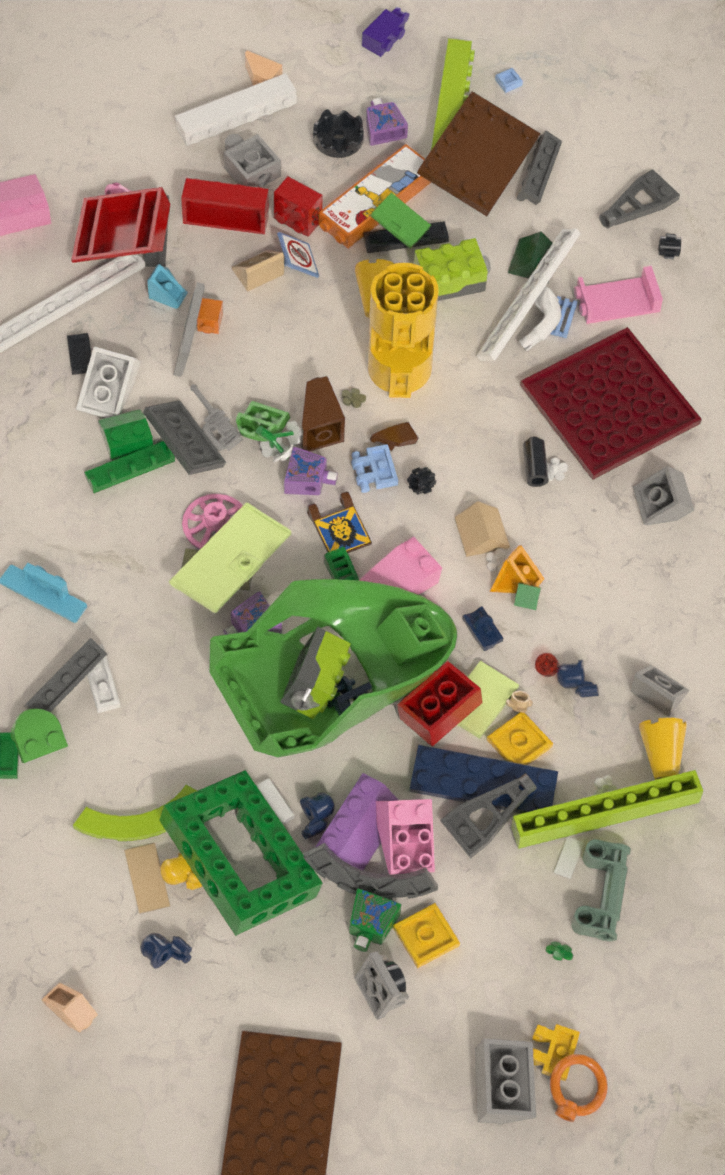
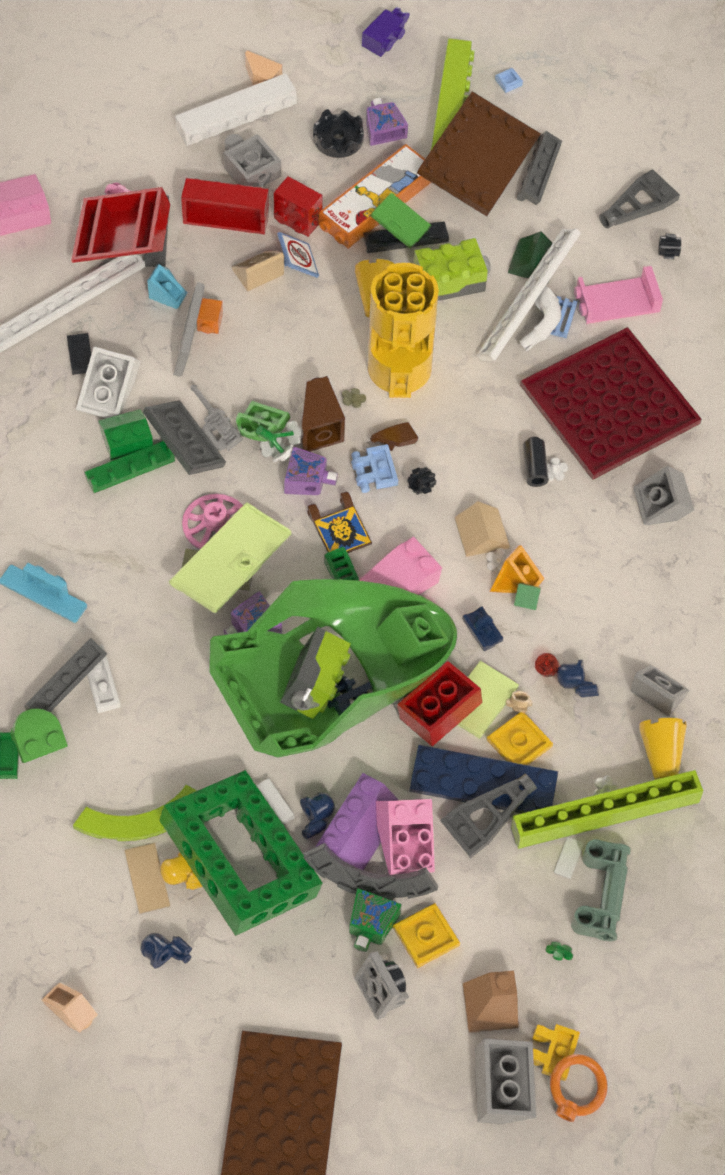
(491, 1002): none -> medium nougat slope

